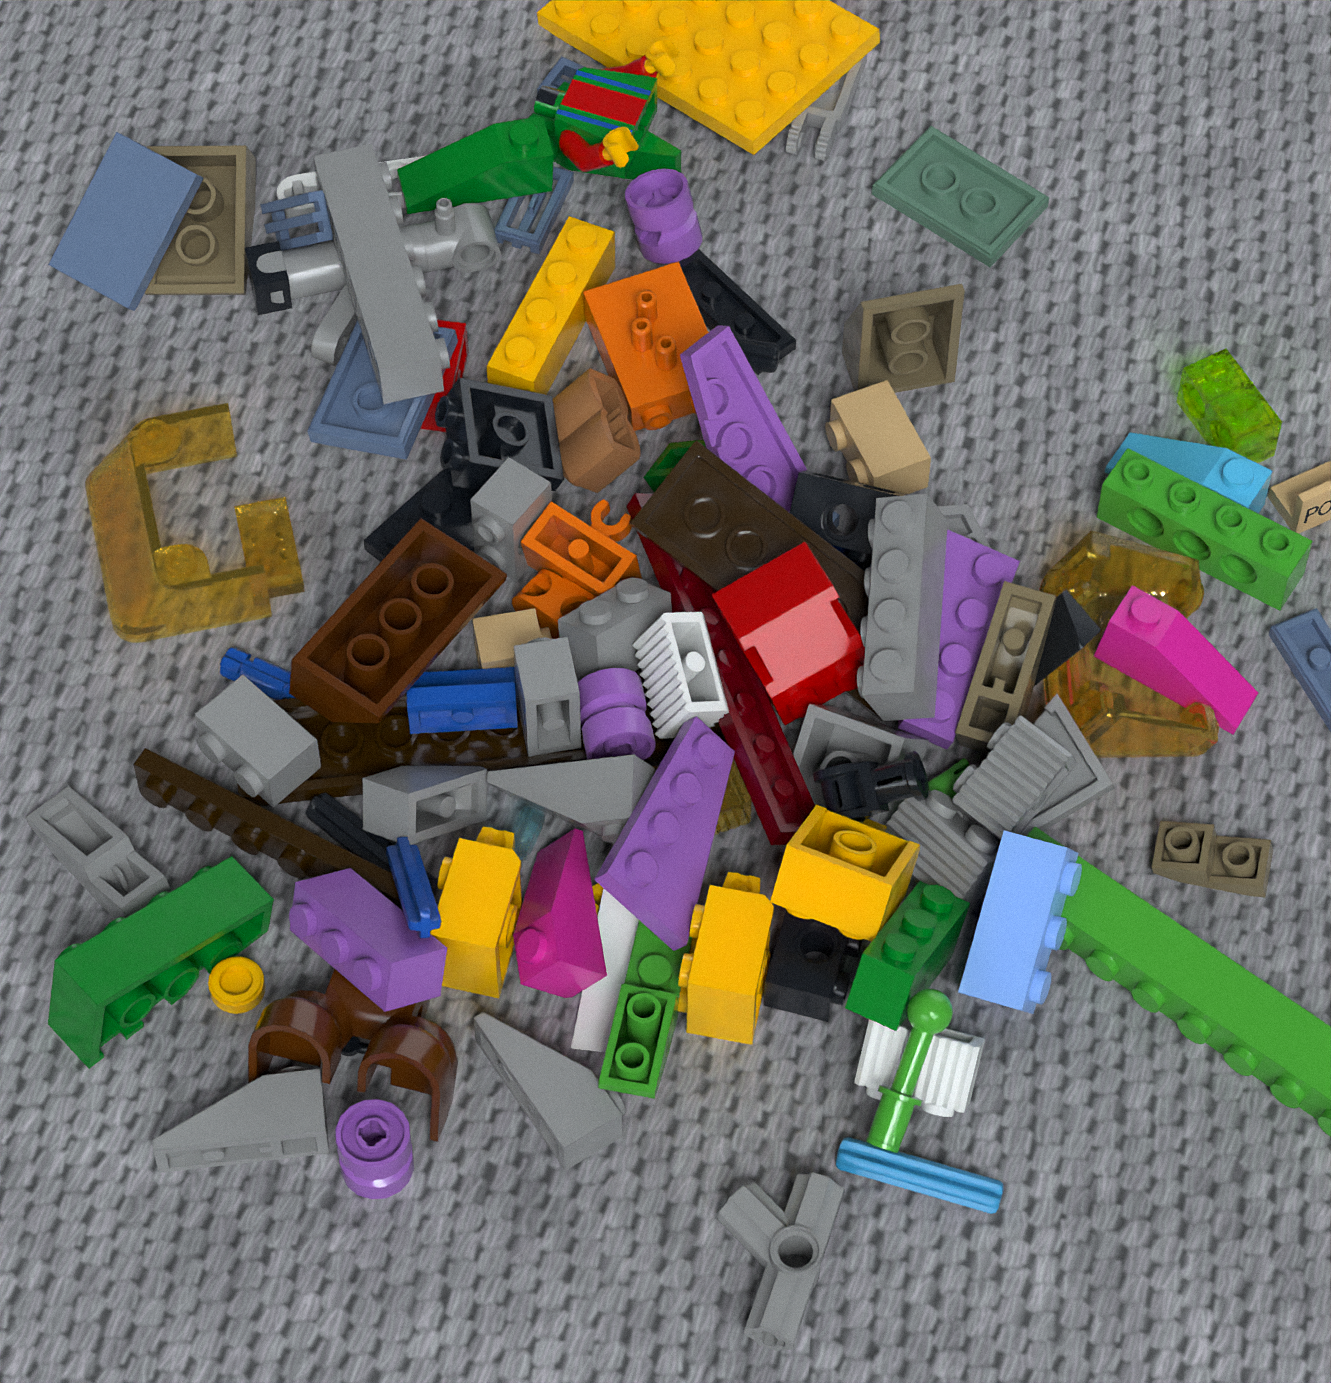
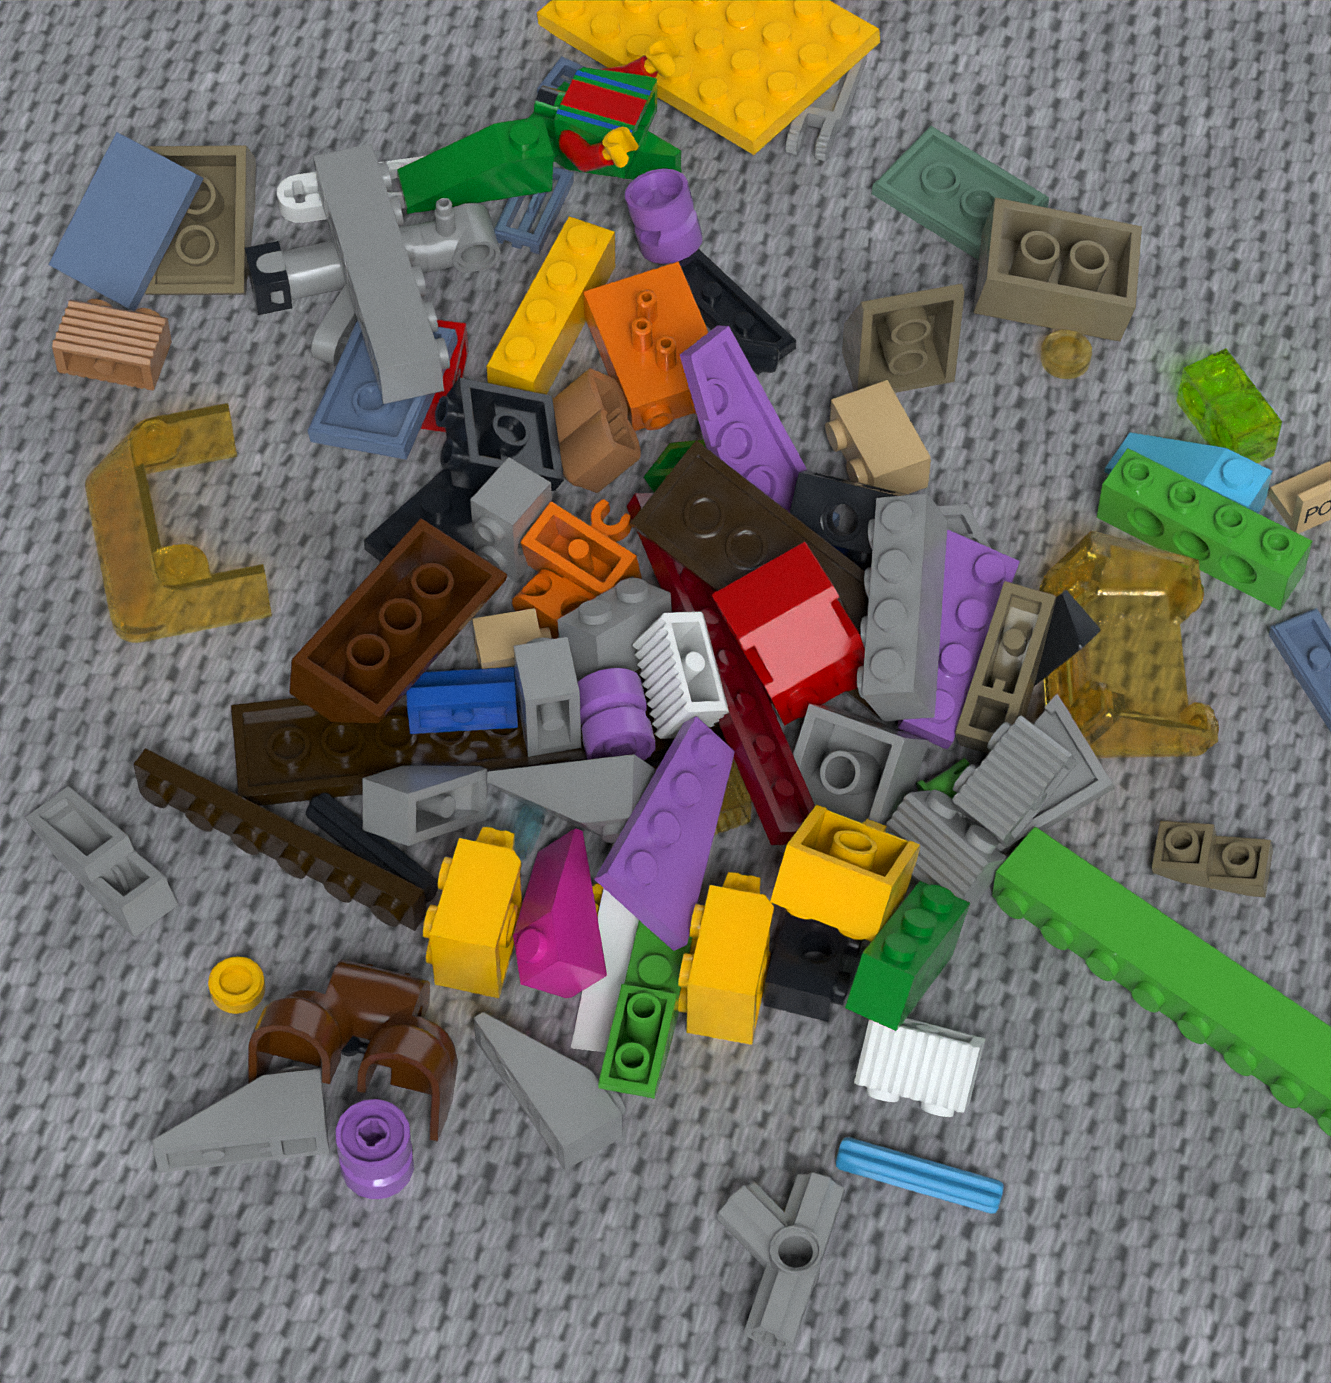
(112, 343): none -> medium nougat brick
(153, 956): green wedge -> none
(256, 741): light grey brick -> none
(266, 676): blue axle -> none
(270, 541): clear yellow plate -> none
(281, 225): sand blue tile -> none
(367, 939): medium lavender brick -> none
(413, 887): blue axle -> none
(863, 788): black connector -> none
(928, 1014): bright green pin -> none
(1020, 922): light blue brick -> none
(1058, 269): none -> dark tan brick
(1066, 354): none -> clear yellow tile
(1173, 658): dark pink slope -> none

